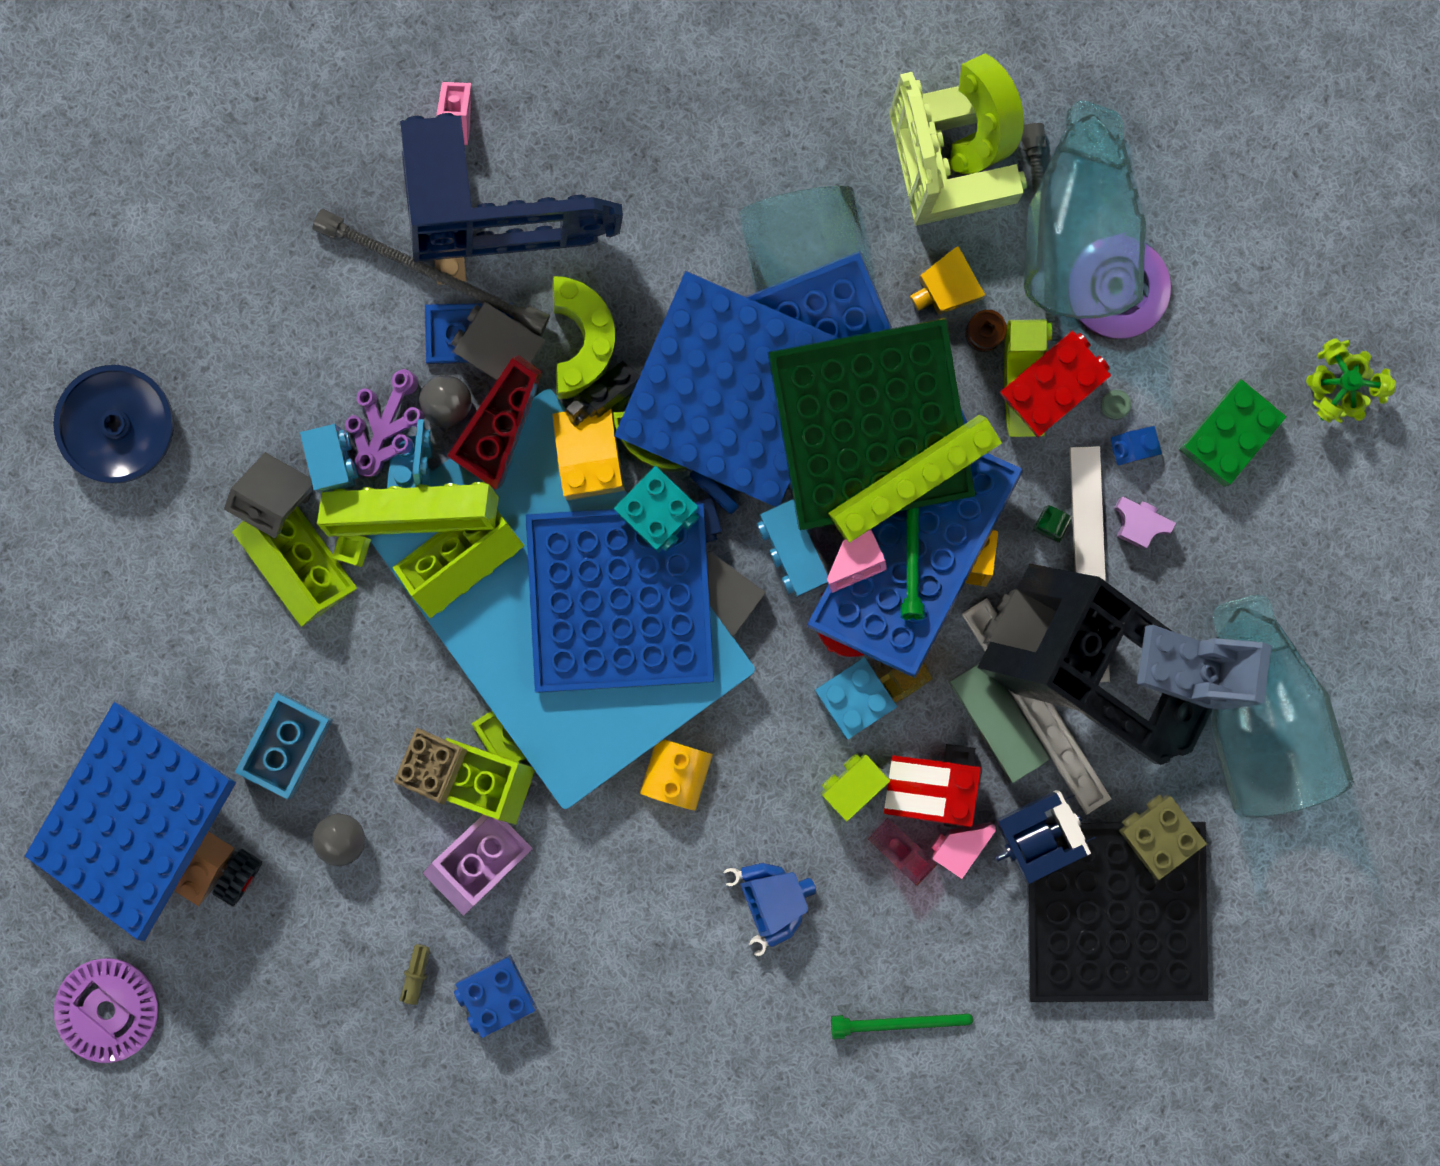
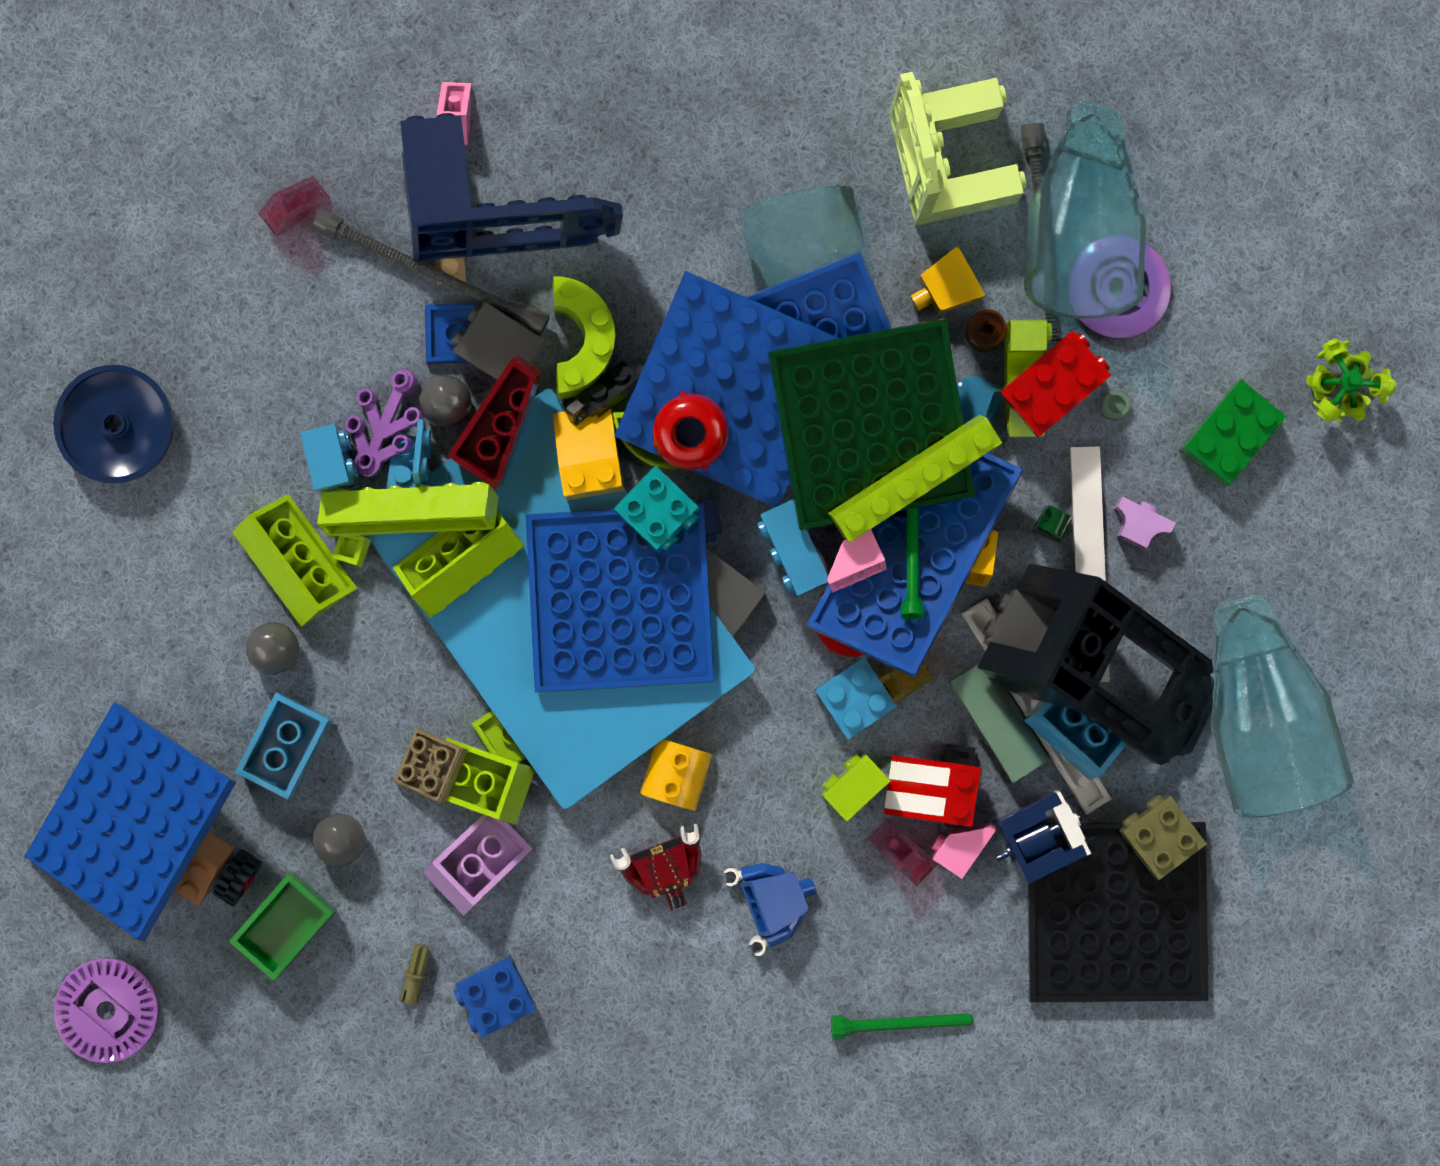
(268, 494): dark grey panel -> none
(272, 648): none -> dark grey piece
(283, 925): none -> green piece
(293, 205): none -> clear pink slope
(663, 867): none -> dark red torso
(699, 408): none -> red piece
(715, 492): blue tile -> none
(979, 398): none -> dark azure slope
(997, 112): lime brick -> none
(1075, 738): none -> dark azure brick
(1136, 445): blue bracket -> none
(1204, 672): sand blue bracket -> none

